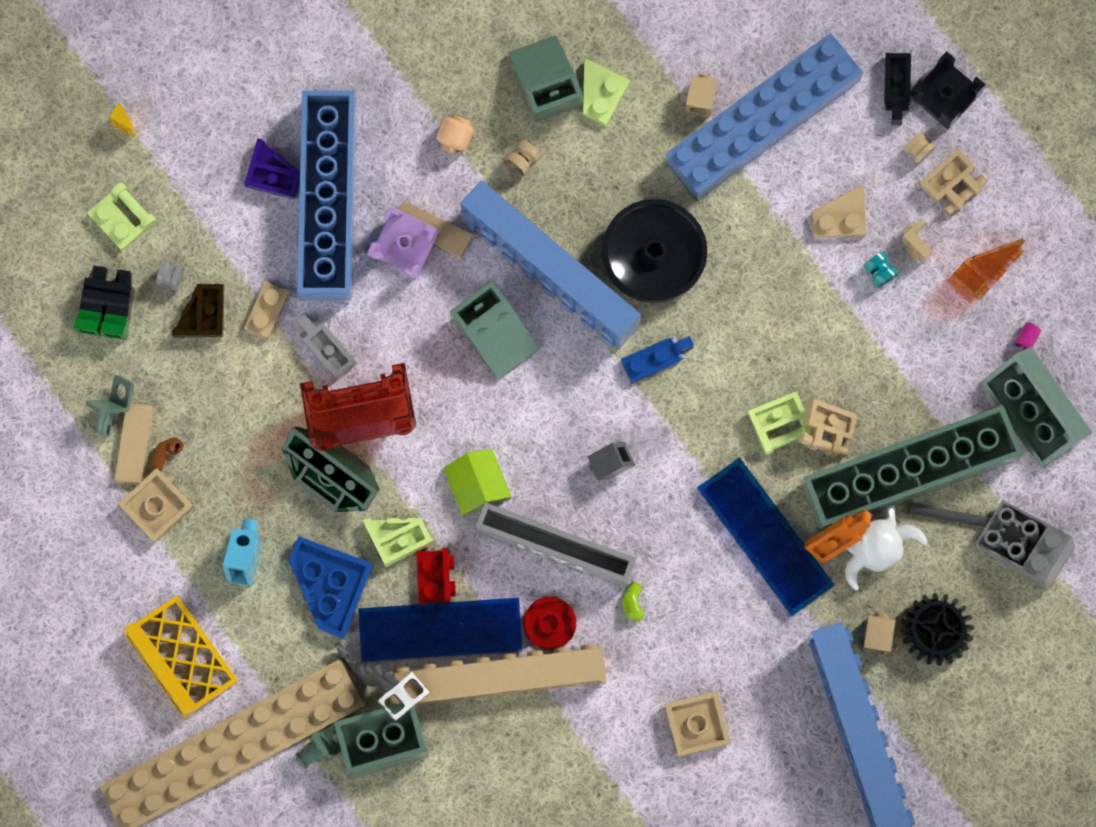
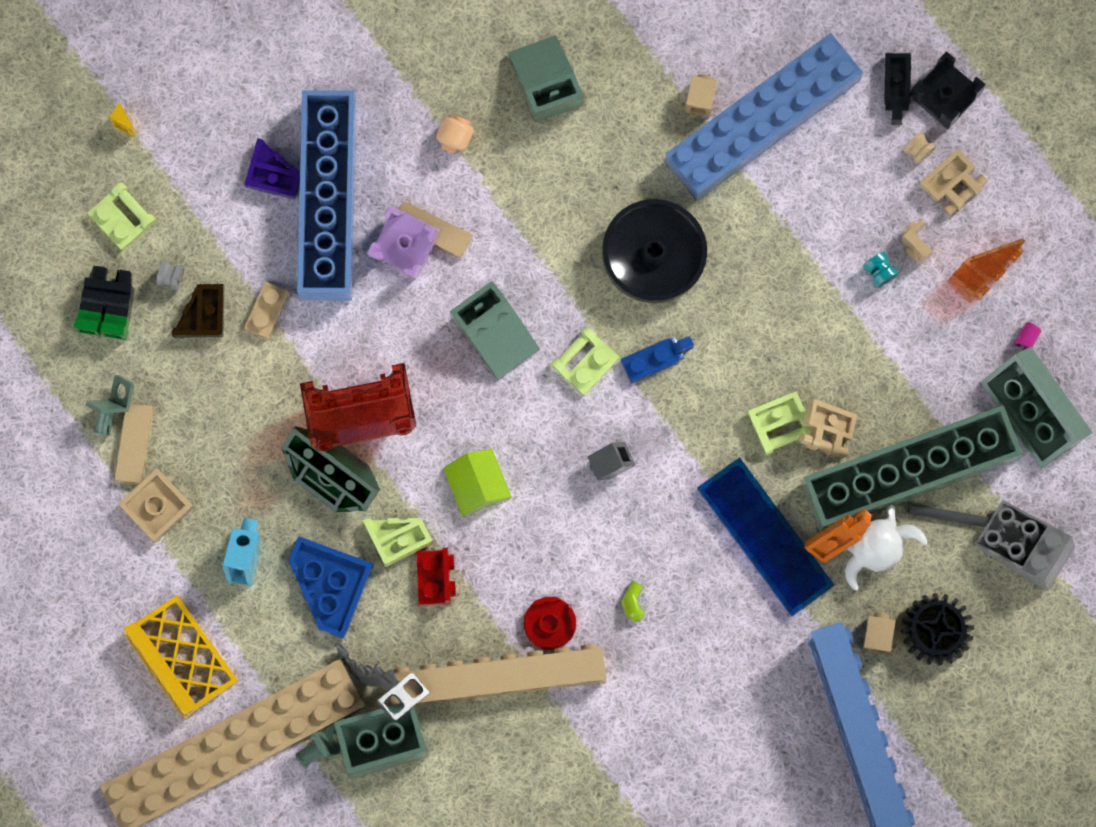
(165, 450): dark orange arm -> none
(325, 347): light grey hinge -> none
(440, 630): clear blue plate -> none
(523, 156): tan wheel -> none
(550, 265): medium blue brick -> none
(555, 544): light grey brick -> none
(591, 367): none -> yellowish green plate
(601, 92): yellowish green wing -> none
(697, 724): tan plate -> none
(841, 216): tan wing -> none

